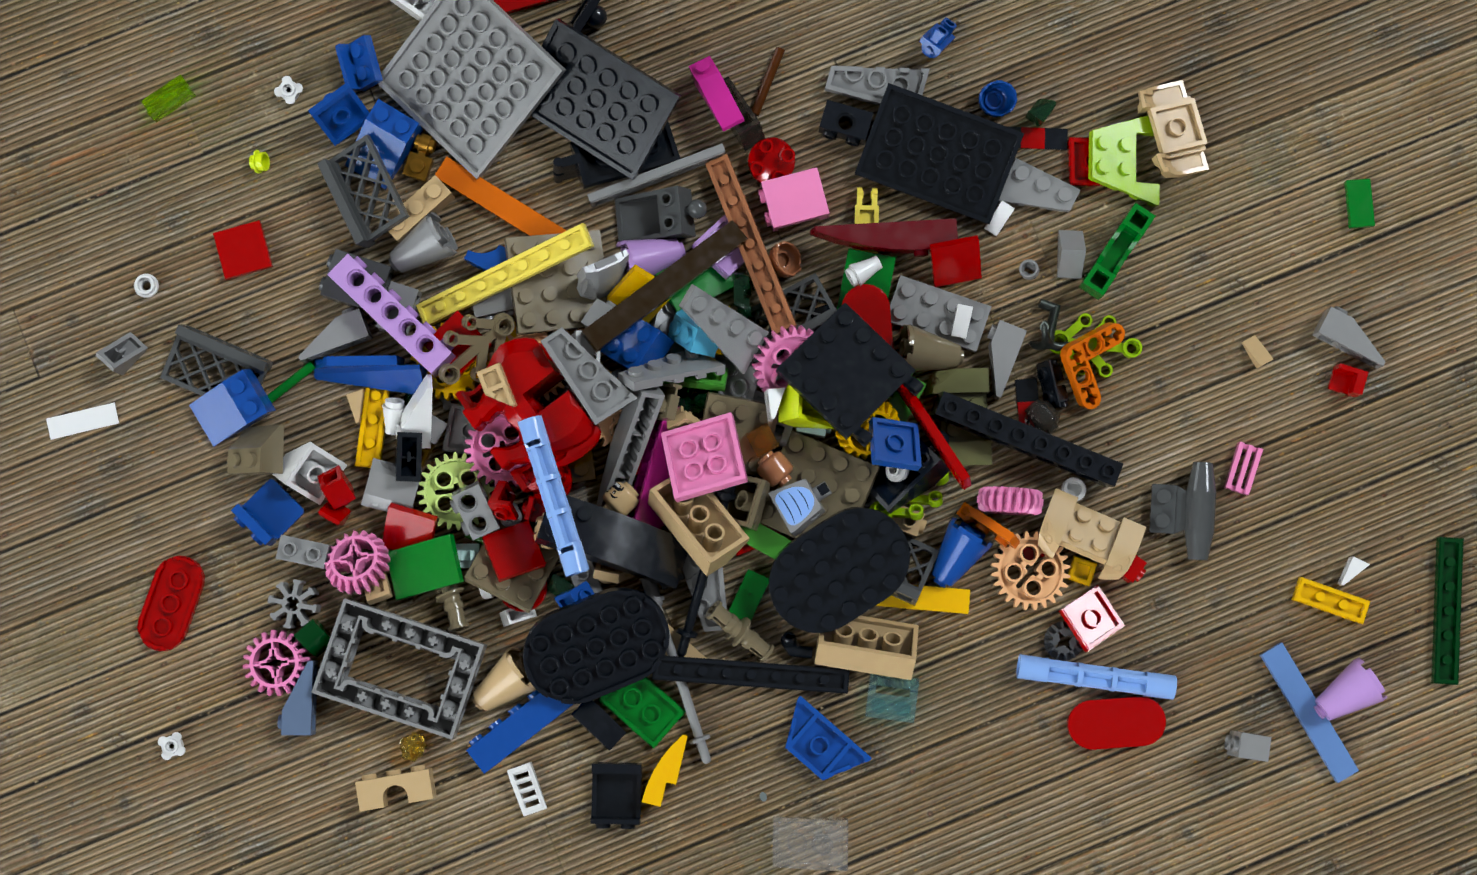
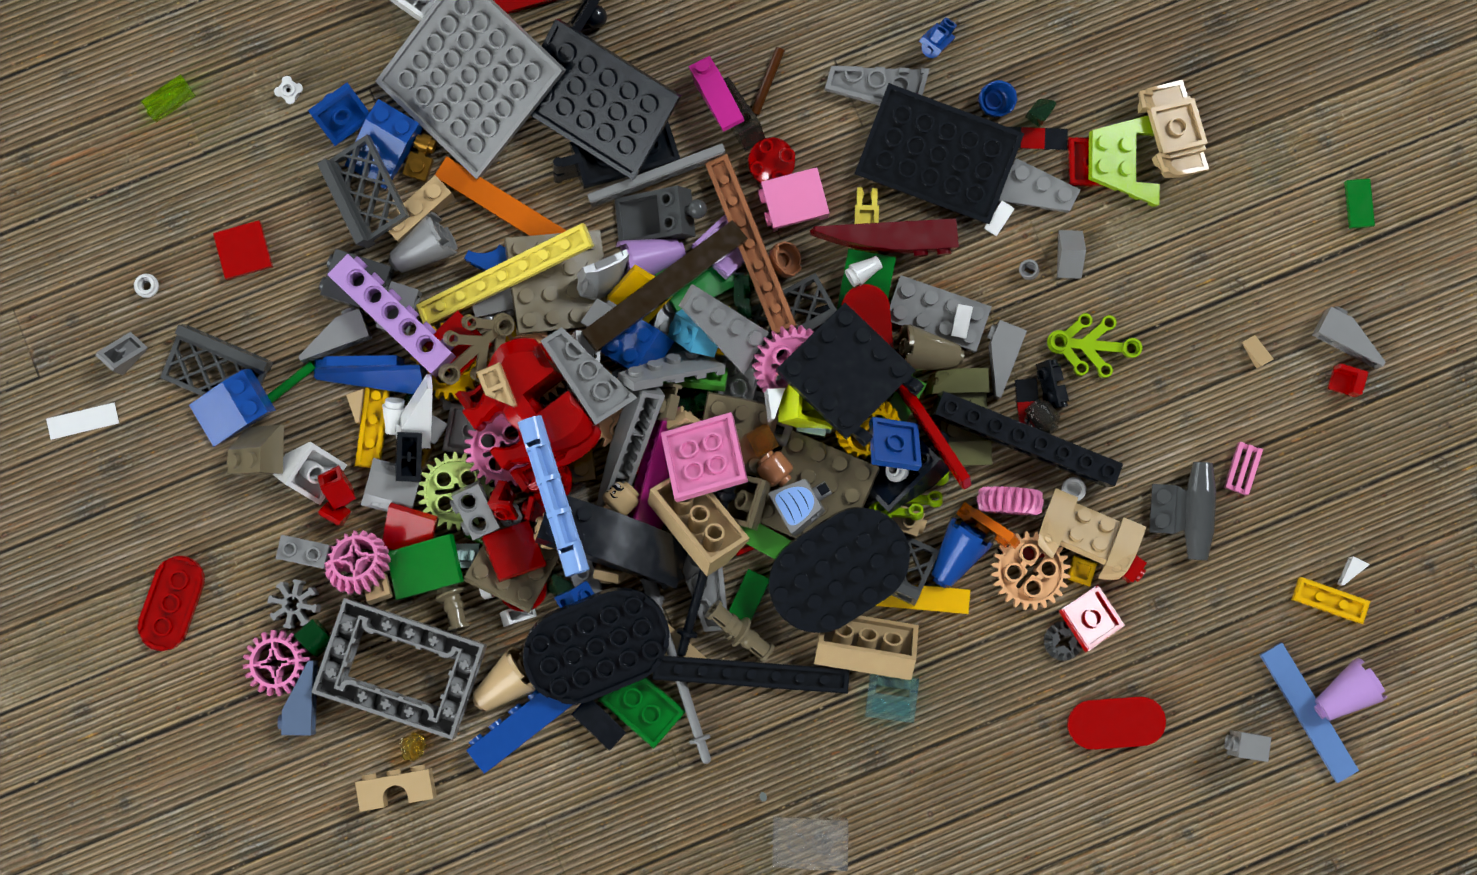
(176, 740): white plate -> none
(259, 161): neon yellow plate -> none
(268, 513): blue bracket -> none
(359, 63): blue bracket -> none
(518, 792): white slope -> none
(616, 794): black panel -> none
(665, 772): yellow slope -> none
(793, 647): black arm -> none
(821, 743): blue wing -> none
(836, 112): black brick -> none
(955, 261): red tile -> none
(1048, 328): pearl dark grey piece -> none
(1082, 356): orange beam -> none
(1097, 677): light blue piece -> none
(1116, 251): green arch -> none
(1447, 610): dark green tile -> none

